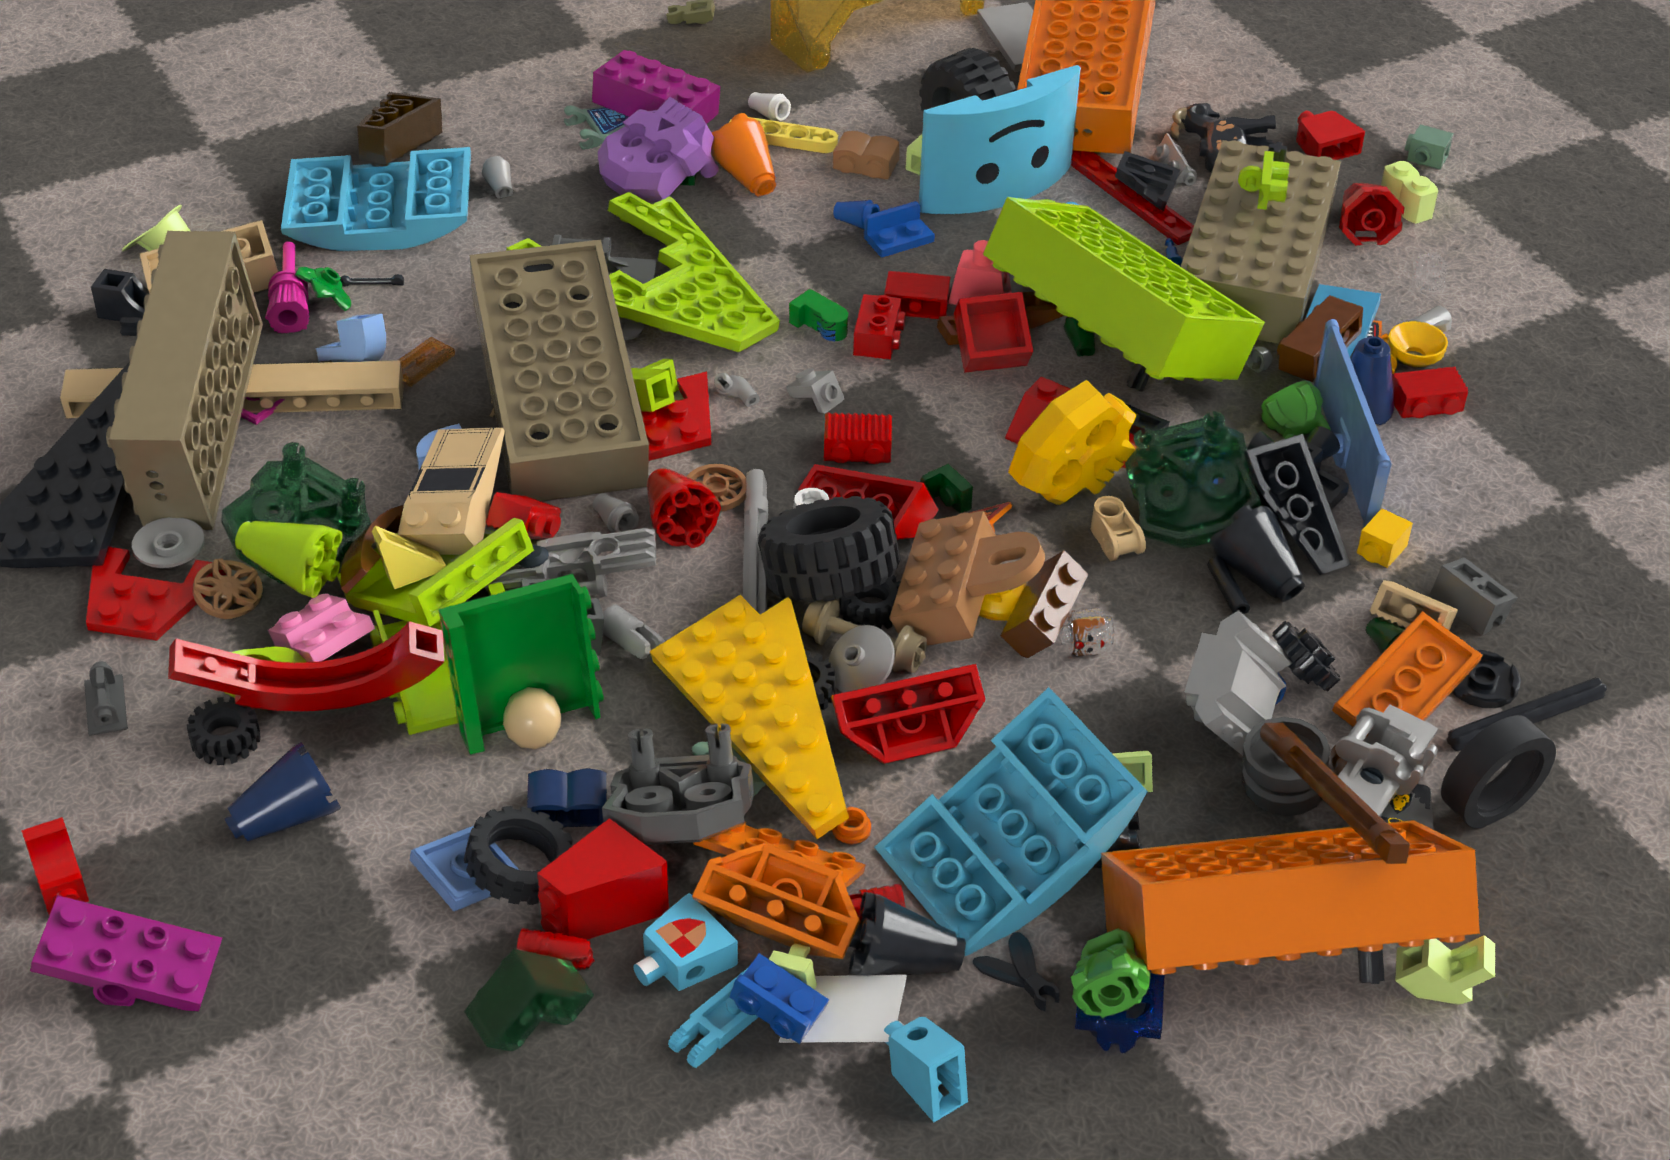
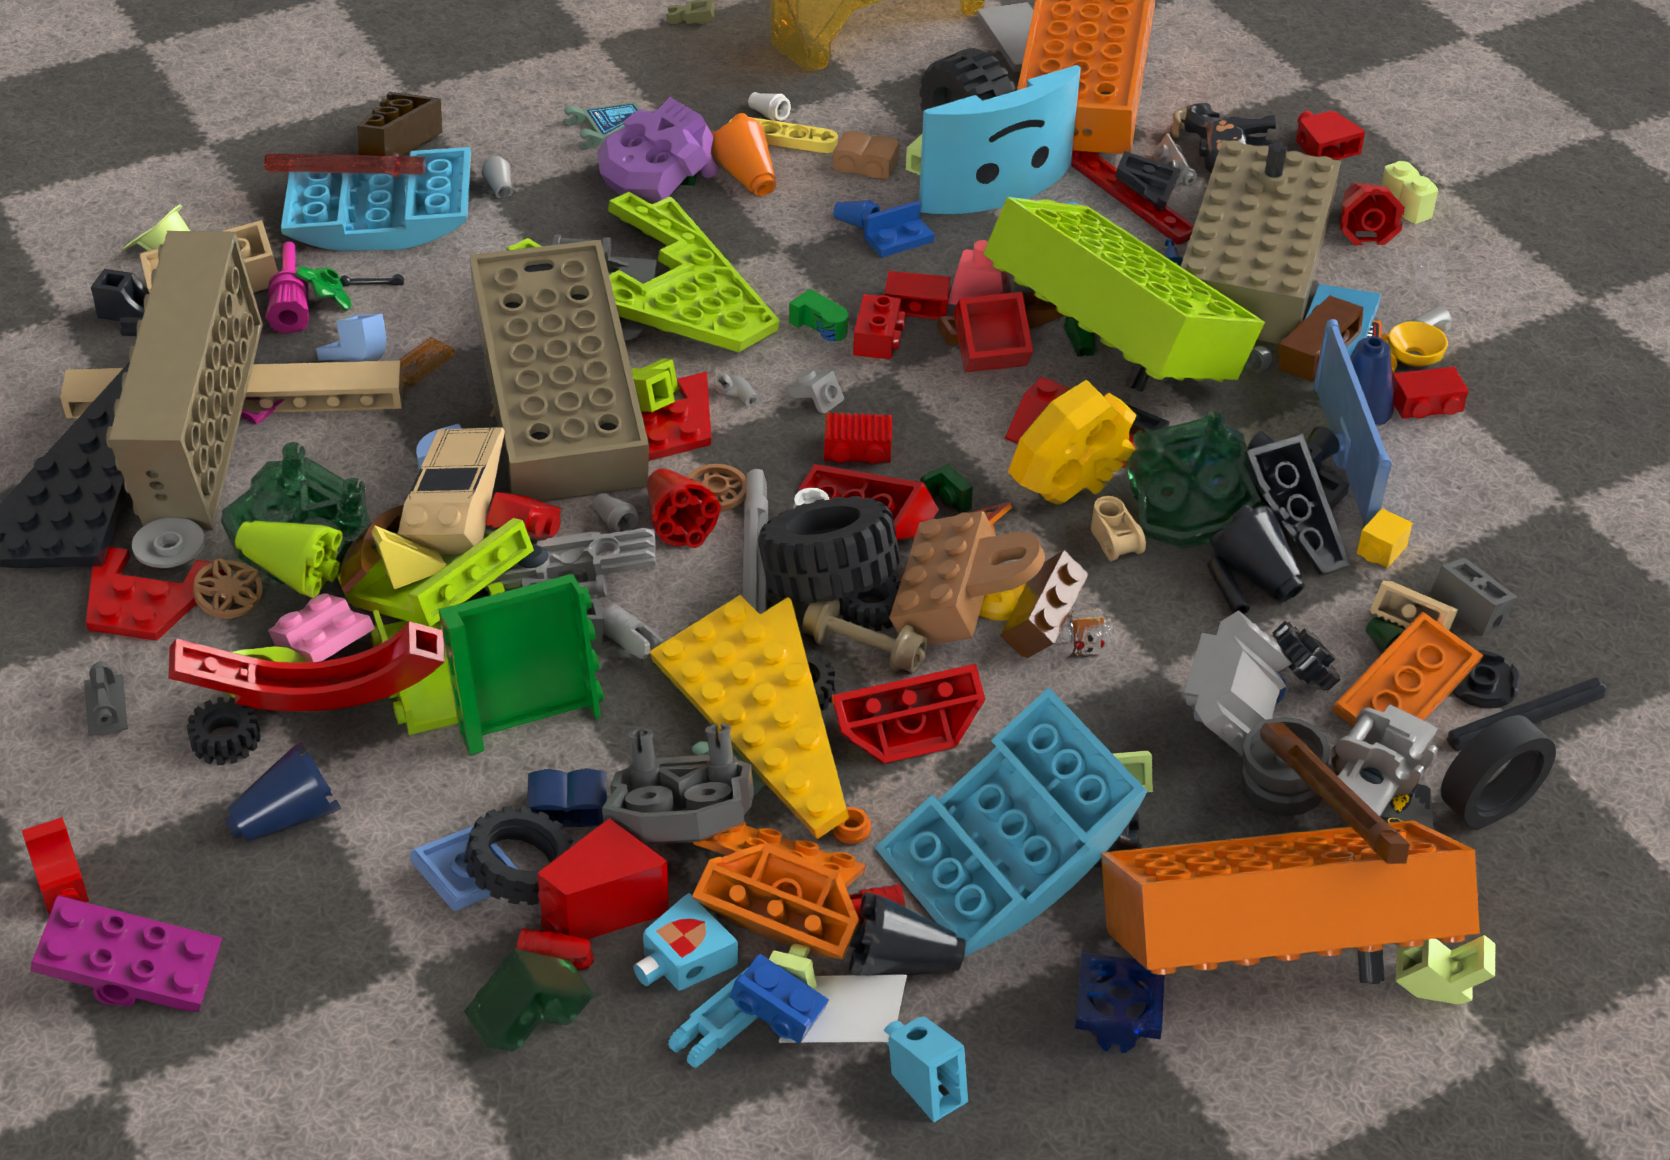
(345, 164): none -> clear red axle
(532, 718): tan hair -> none
(638, 83): magenta brick -> none
(872, 662): light grey dish -> none
(1021, 971): black piece -> none
(1109, 975): bright green piece -> none
(1269, 180): lime hips -> none
(1294, 410): bright green piece -> none
(1429, 146): sand green brick -> none

